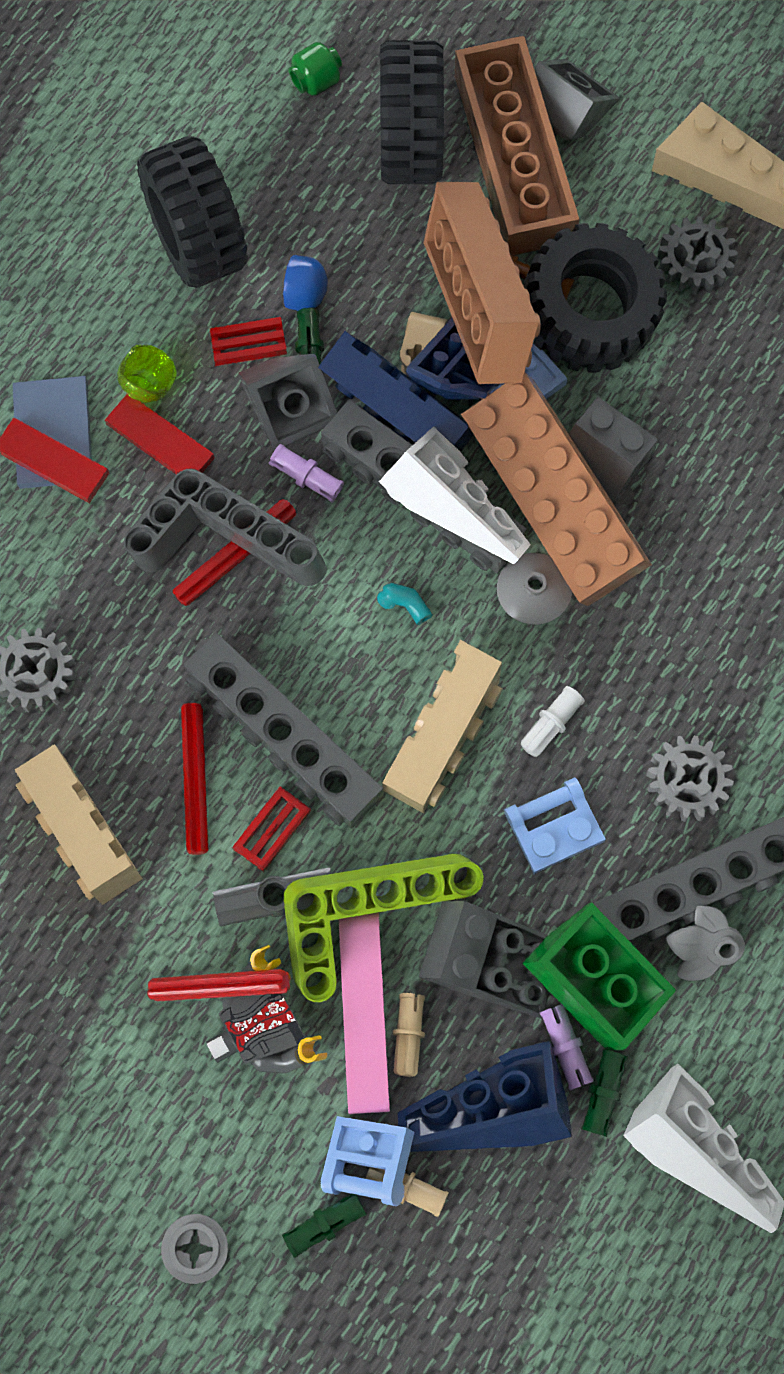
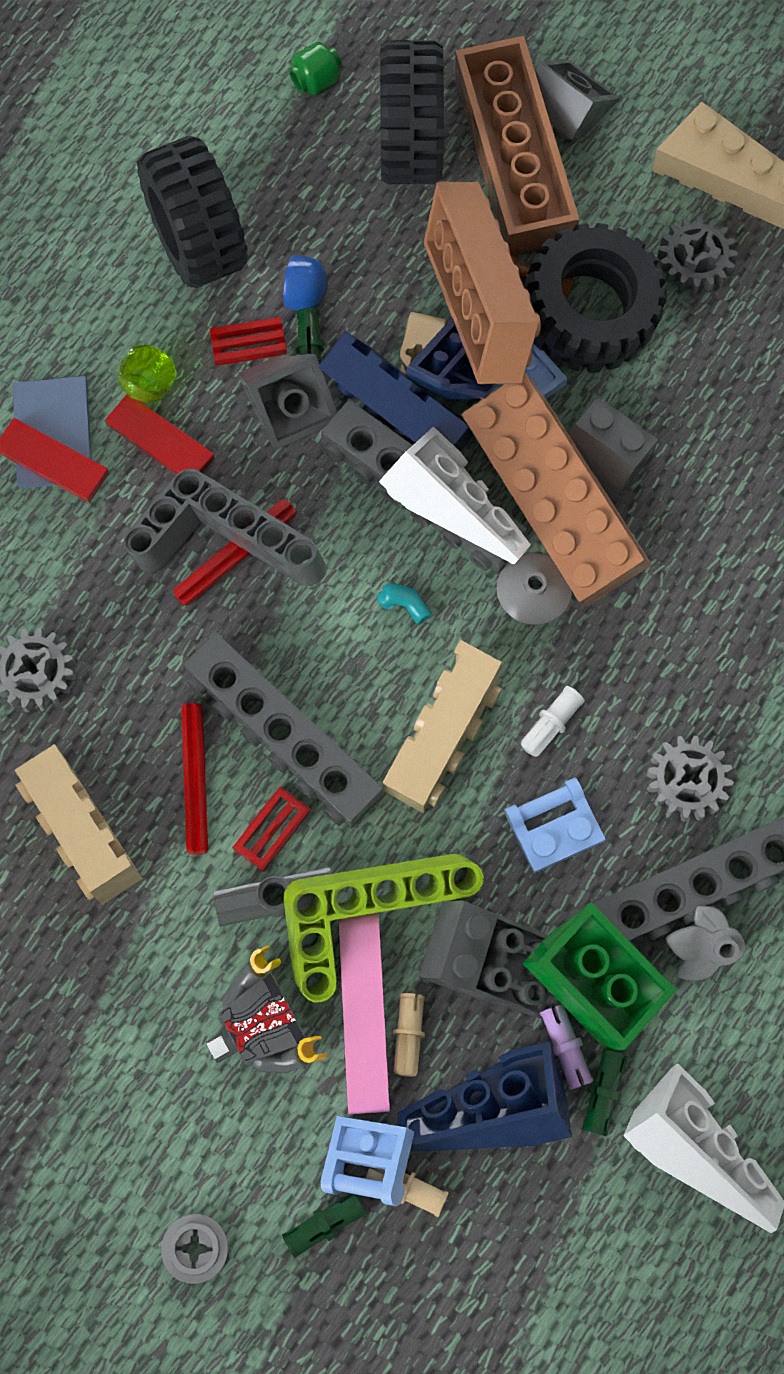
(219, 985): red axle -> none
(306, 473): lavender pin -> none

